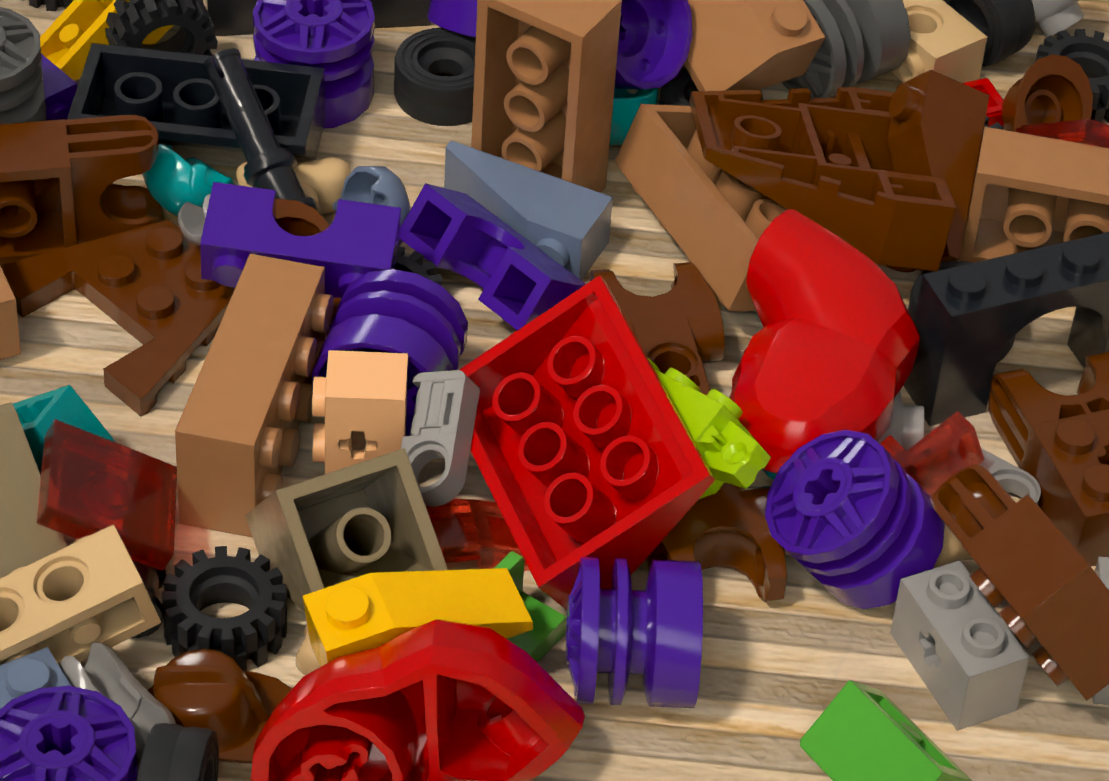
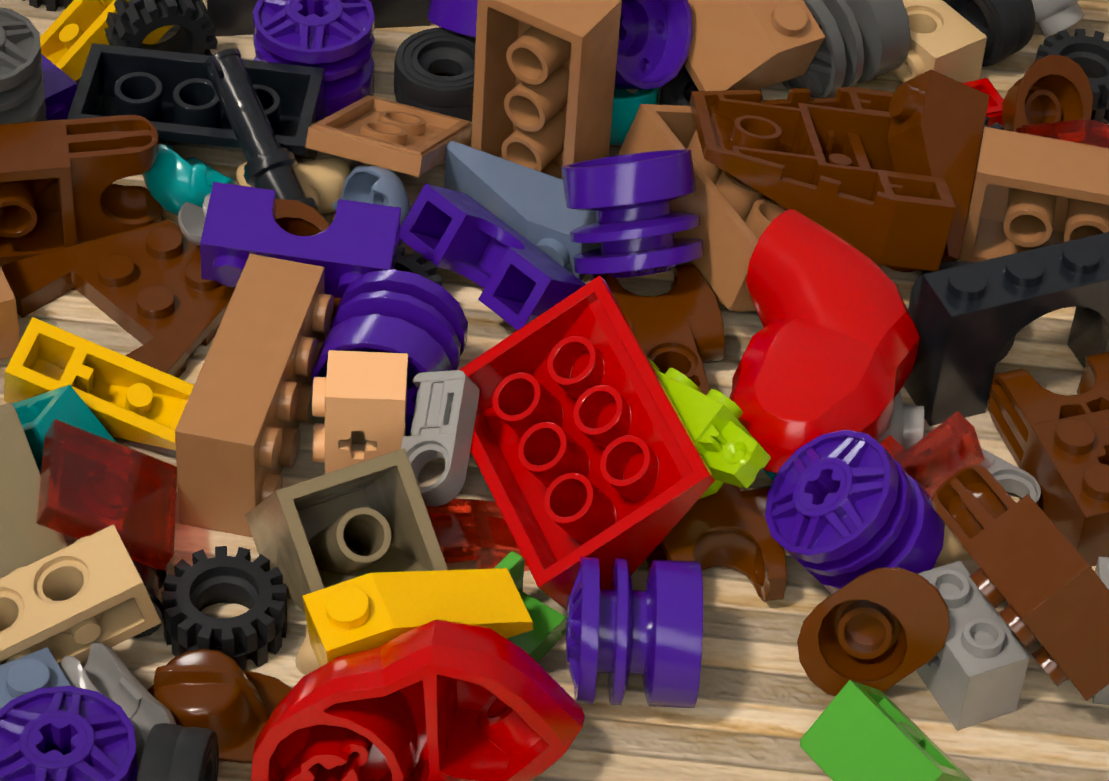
(122, 393): none -> yellow slope
(389, 135): none -> medium nougat tile
(633, 212): none -> dark purple wheel
(873, 630): none -> reddish brown piece

